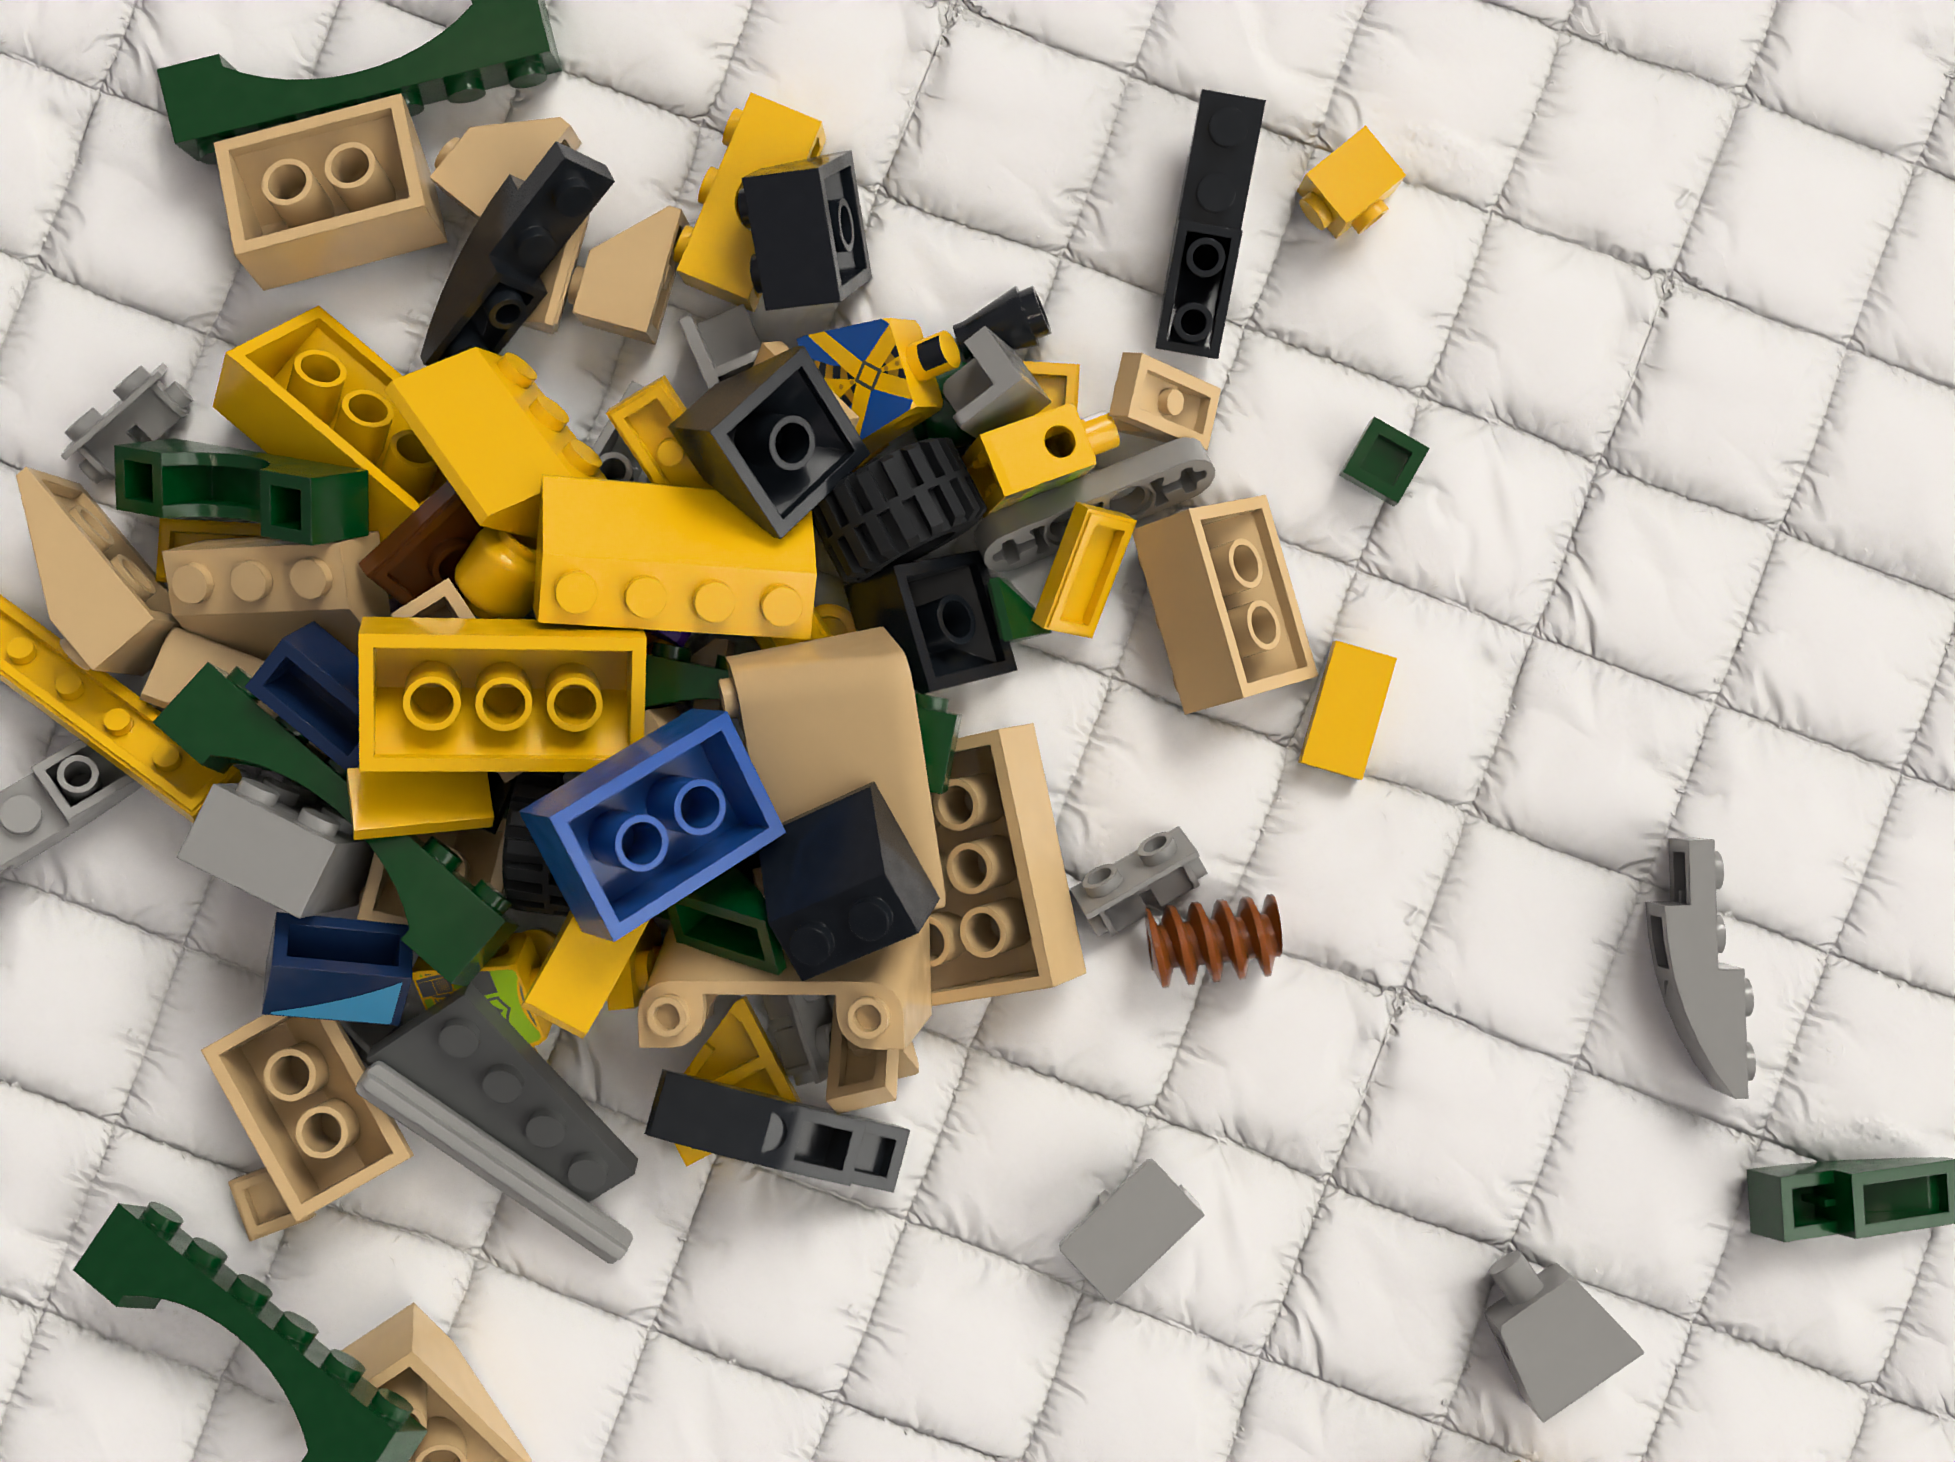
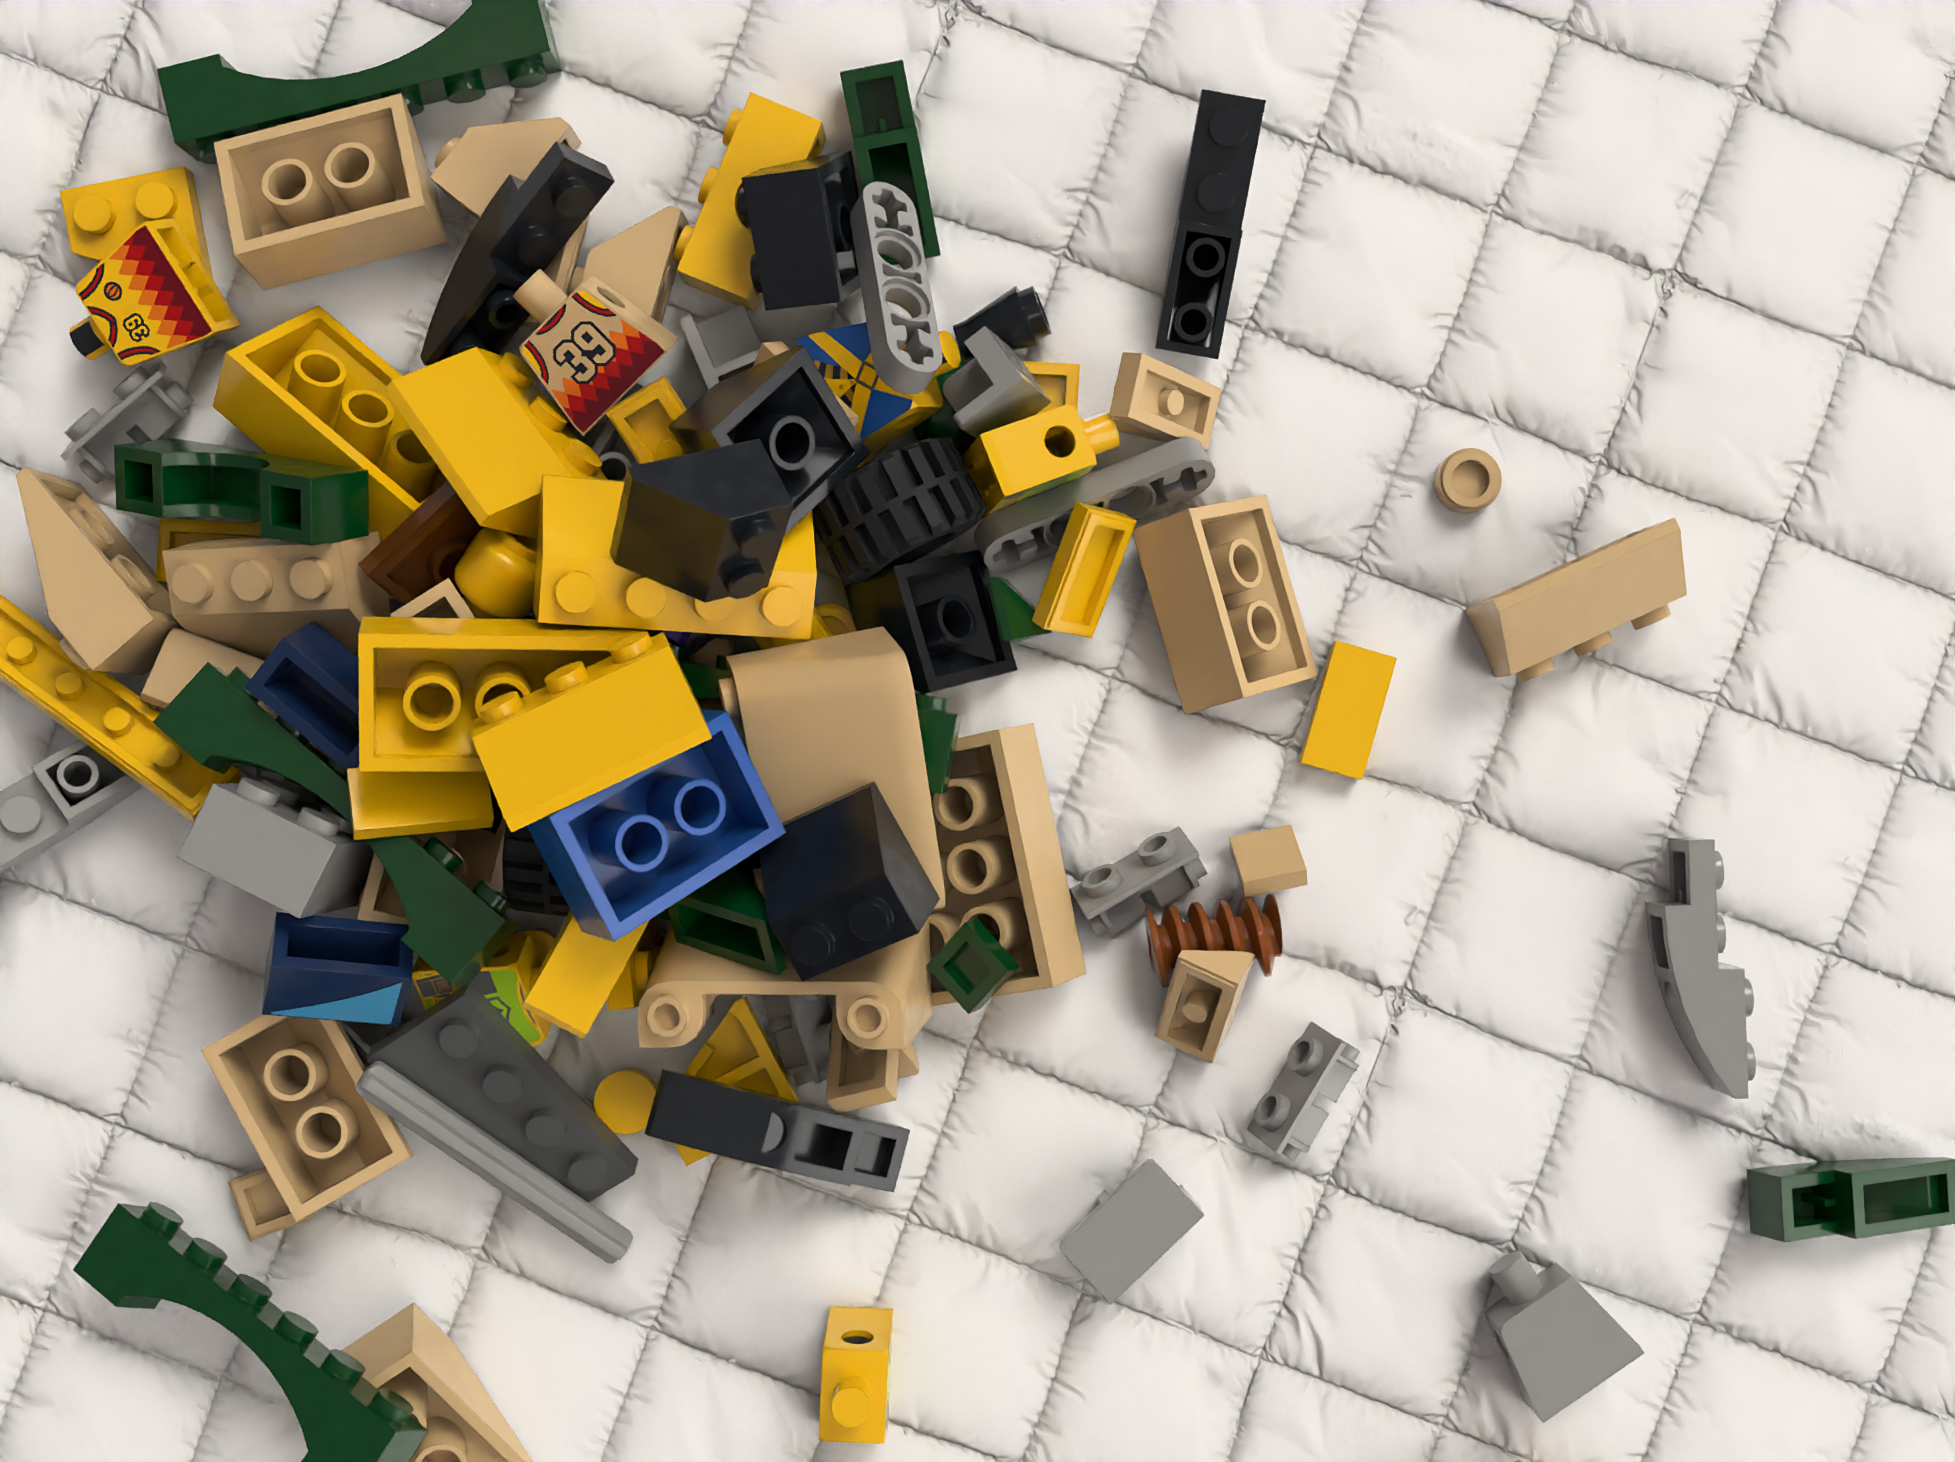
(108, 211): none -> yellow wing
(149, 298): none -> torso
(587, 729): none -> yellow slope
(588, 345): none -> torso
(625, 1100): none -> yellow tile
(704, 521): none -> black slope
(856, 1376): none -> yellow torso
(888, 139): none -> dark green slope
(908, 287): none -> light grey beam
(972, 966): none -> dark green tile
(1203, 1000): none -> tan slope
(1268, 860): none -> tan tile
(1286, 1114): none -> light grey hinge
(1350, 185): yellow brick -> none
(1384, 461): dark green plate -> none
(1467, 480): none -> tan tile
(1582, 602): none -> tan slope

